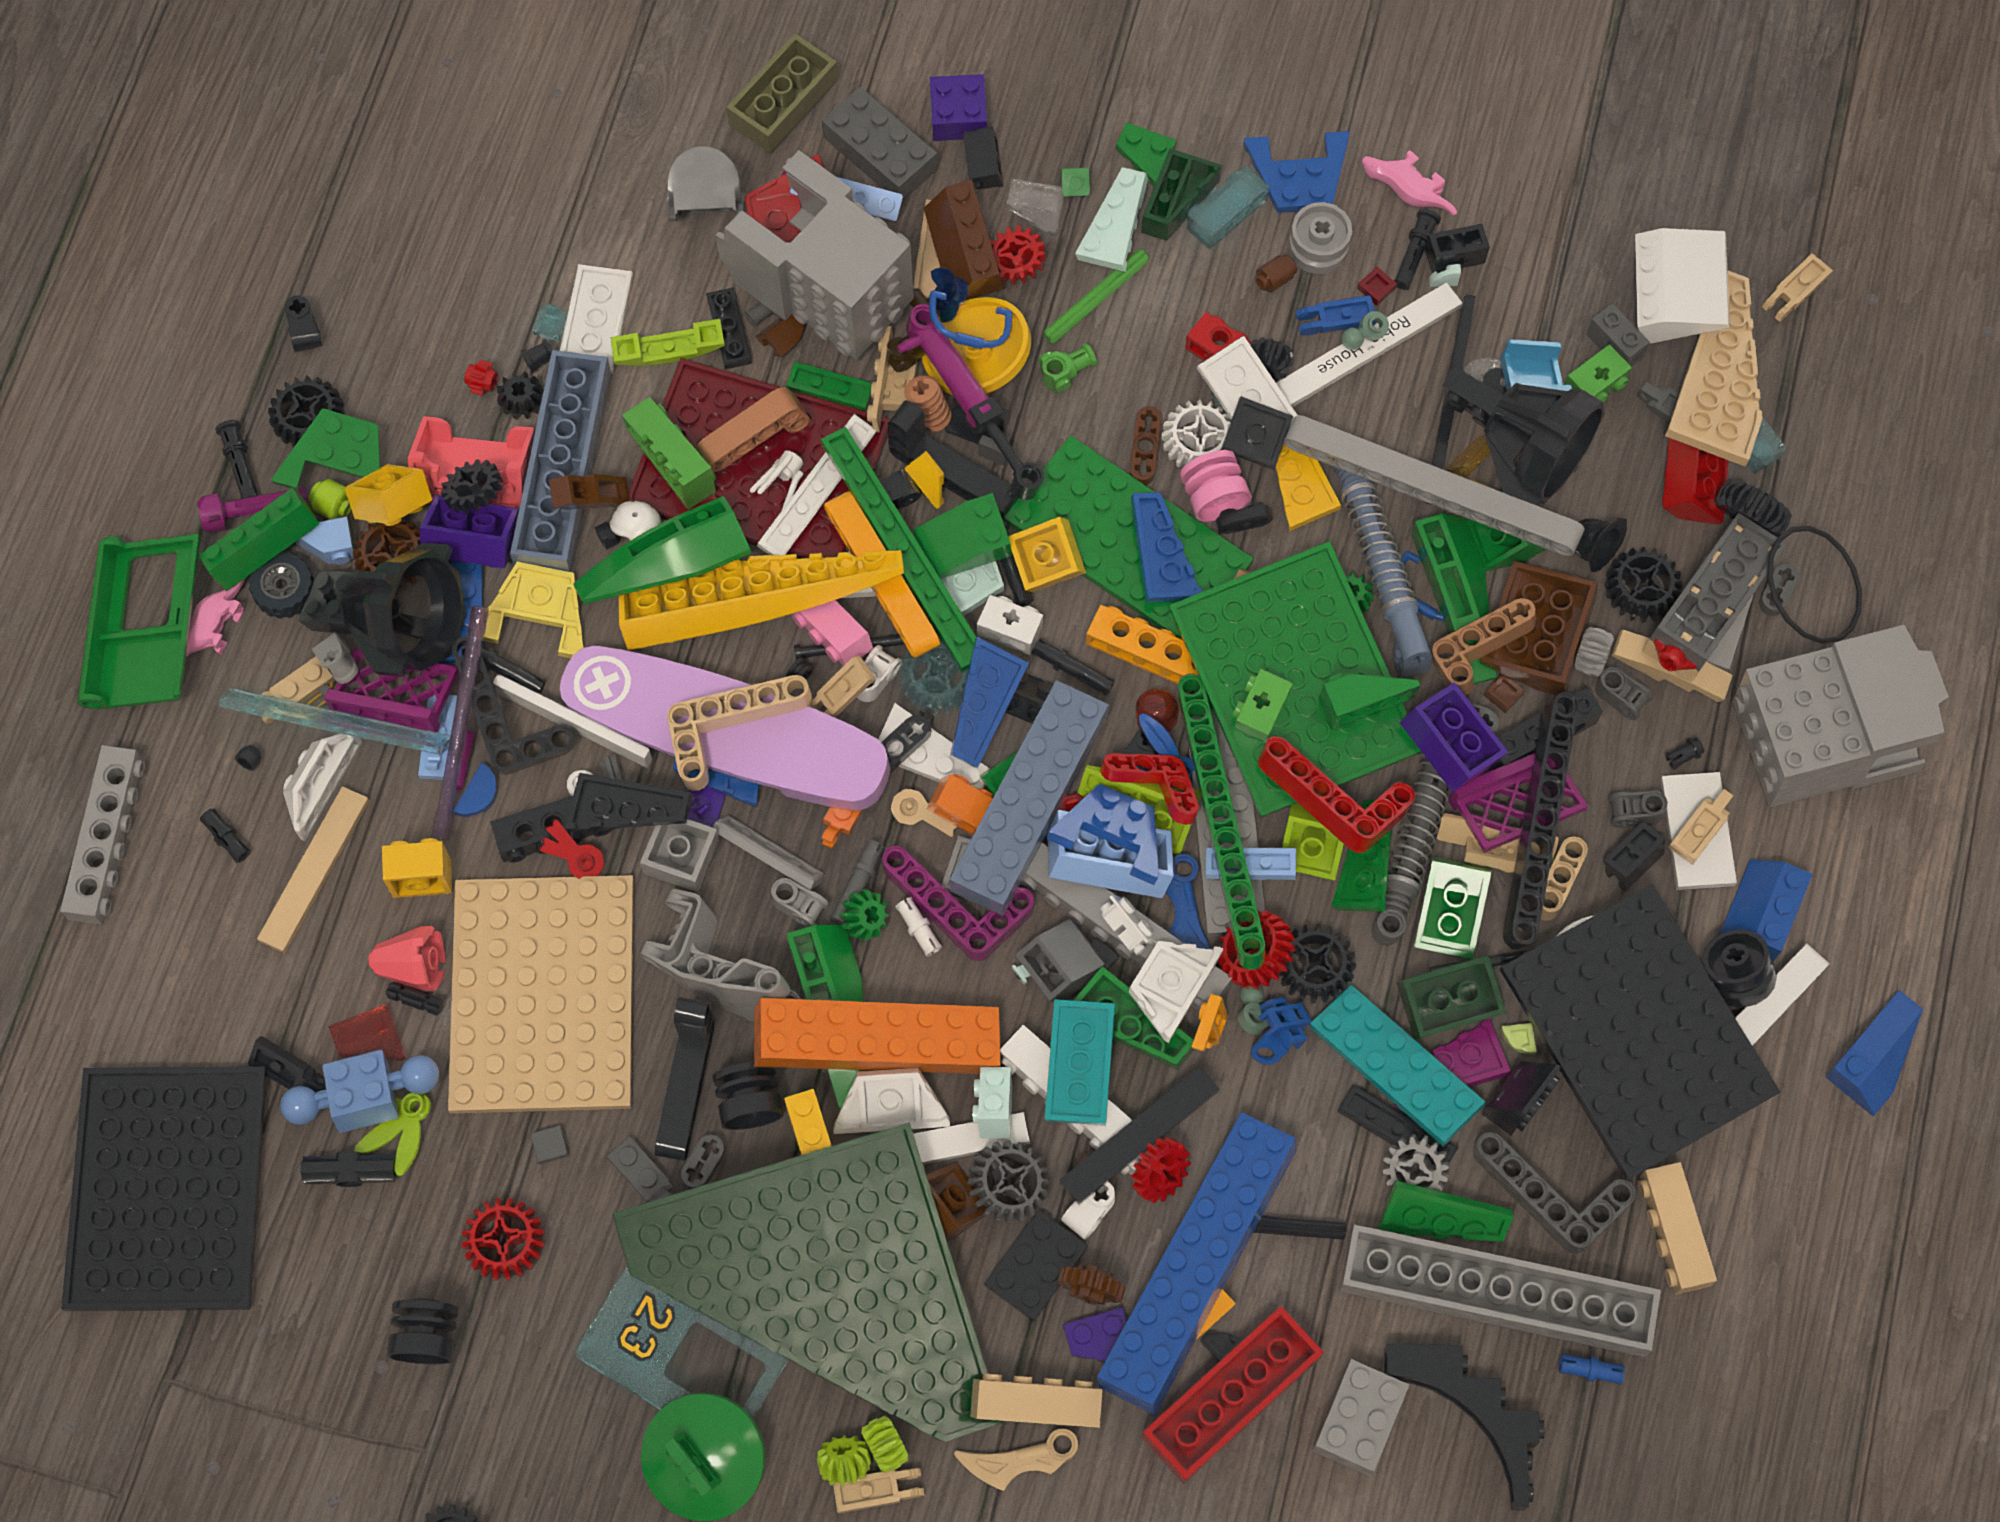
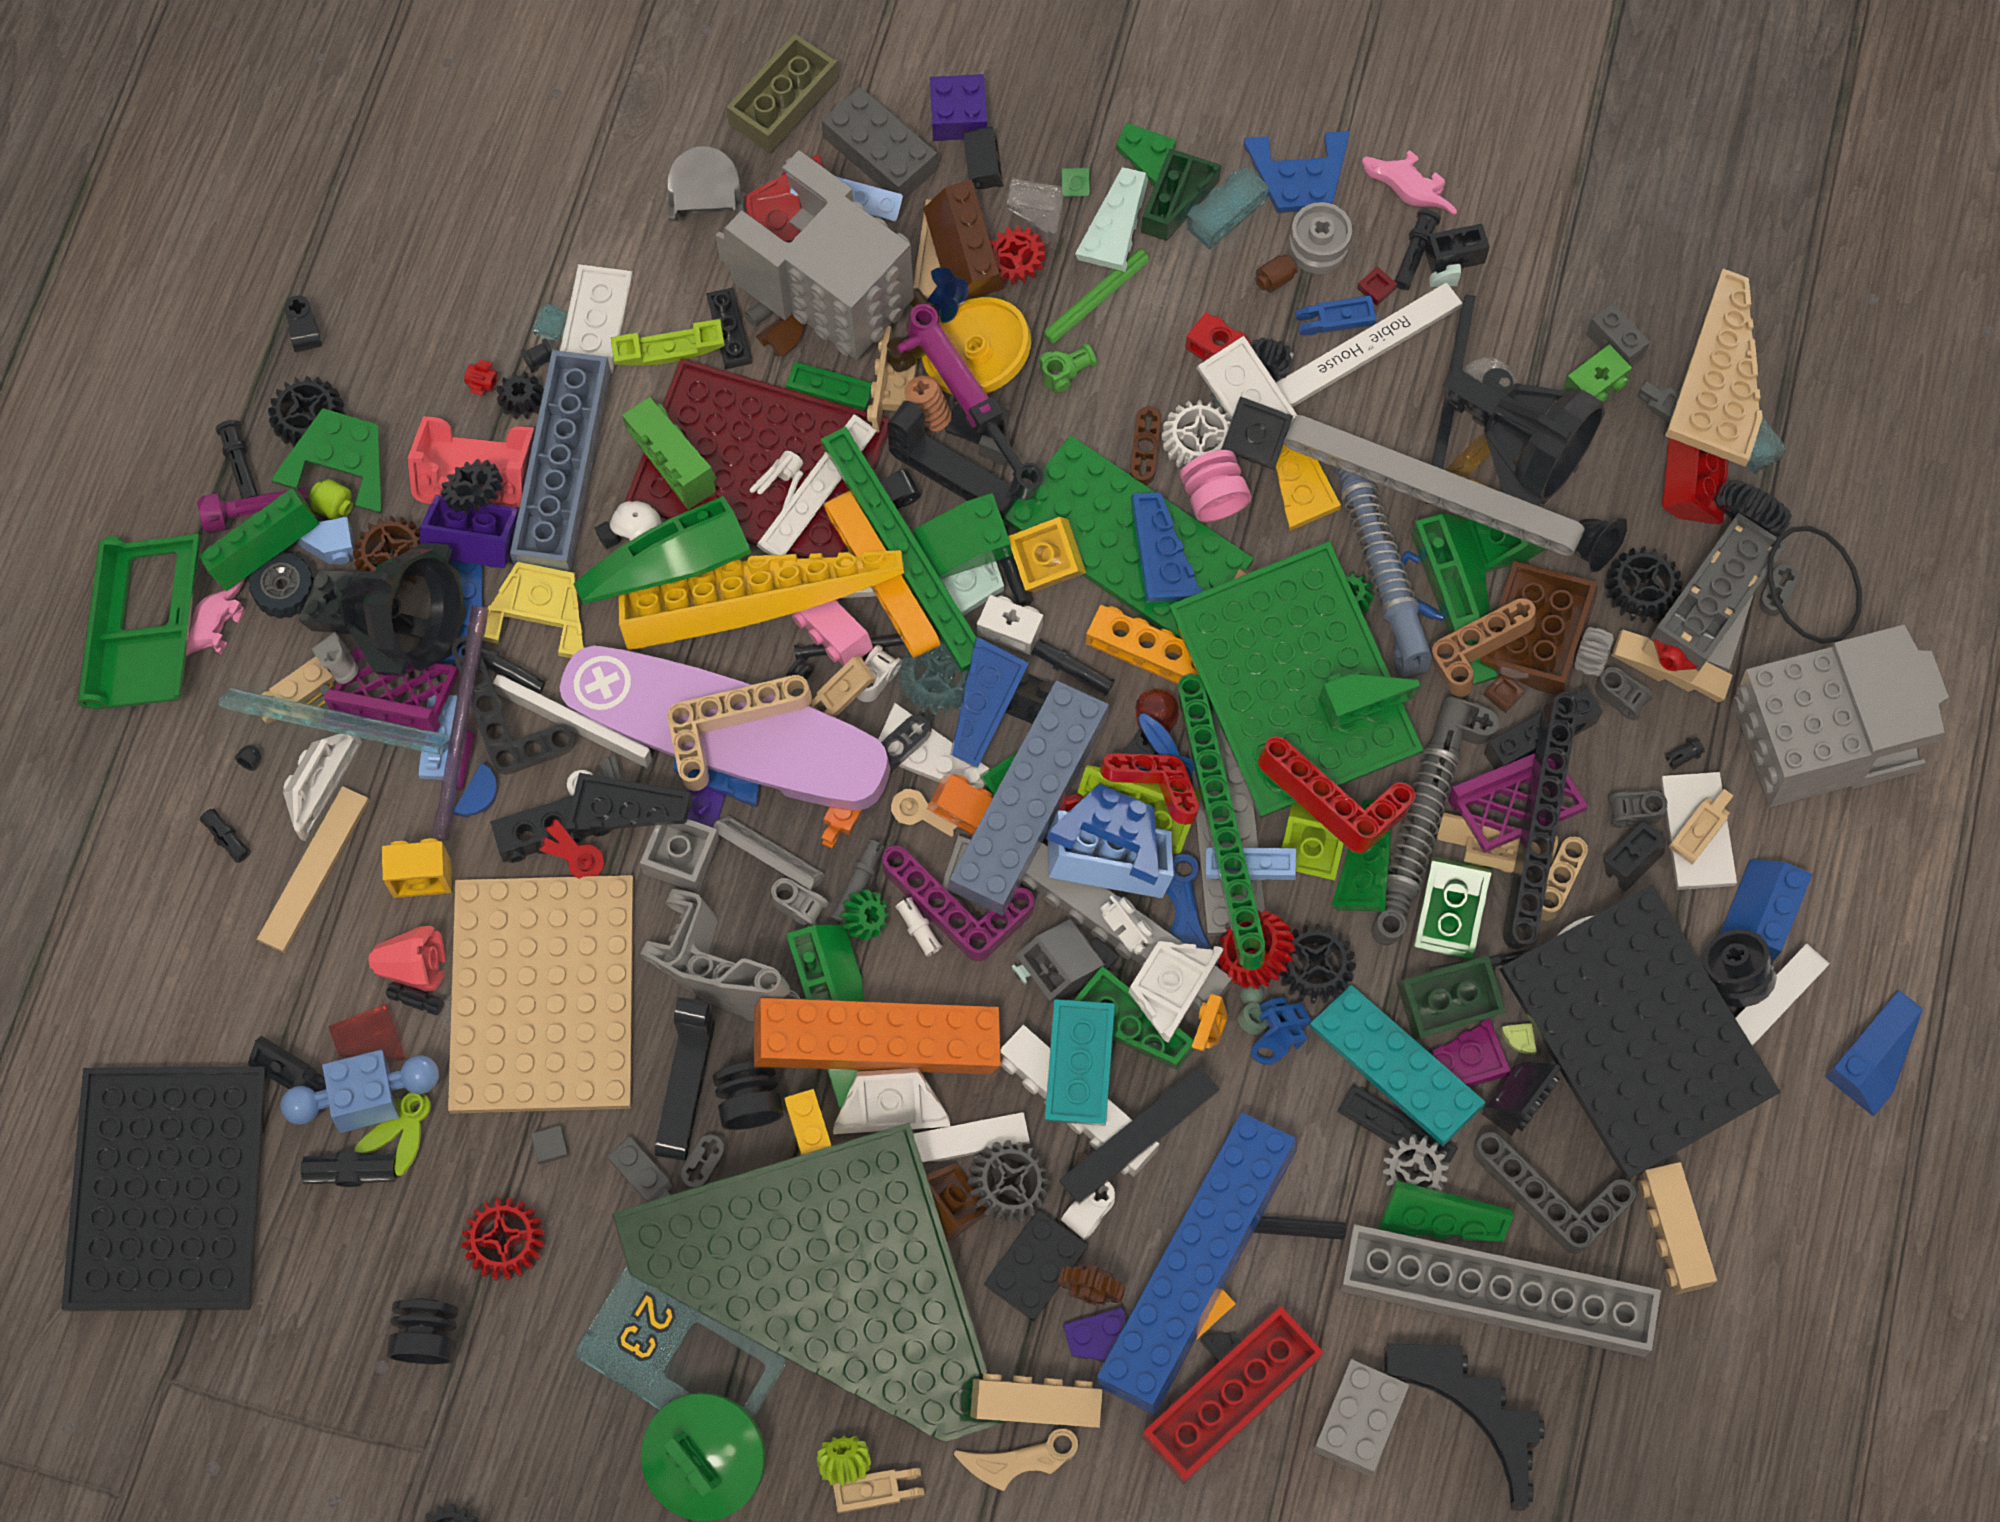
(110, 765): light grey brick -> none
(388, 494): yellow brick -> none
(588, 491): reddish brown slope -> none
(752, 427): nougat beam -> none
(884, 1444): lime gear -> none
(927, 477): yellow tile -> none
(965, 339): blue piece -> none
(995, 1102): light aqua brick -> none
(1160, 1169): red gear -> none
(1235, 520): black plate -> none
(1274, 692): bright green brick -> none
(1354, 338): sand green plate -> none
(1453, 737): dark purple brick -> none
(1532, 364): dark azure panel -> none
(1591, 1368): blue pin -> none
(1681, 283): white slope -> none
(1798, 285): tan hinge -> none

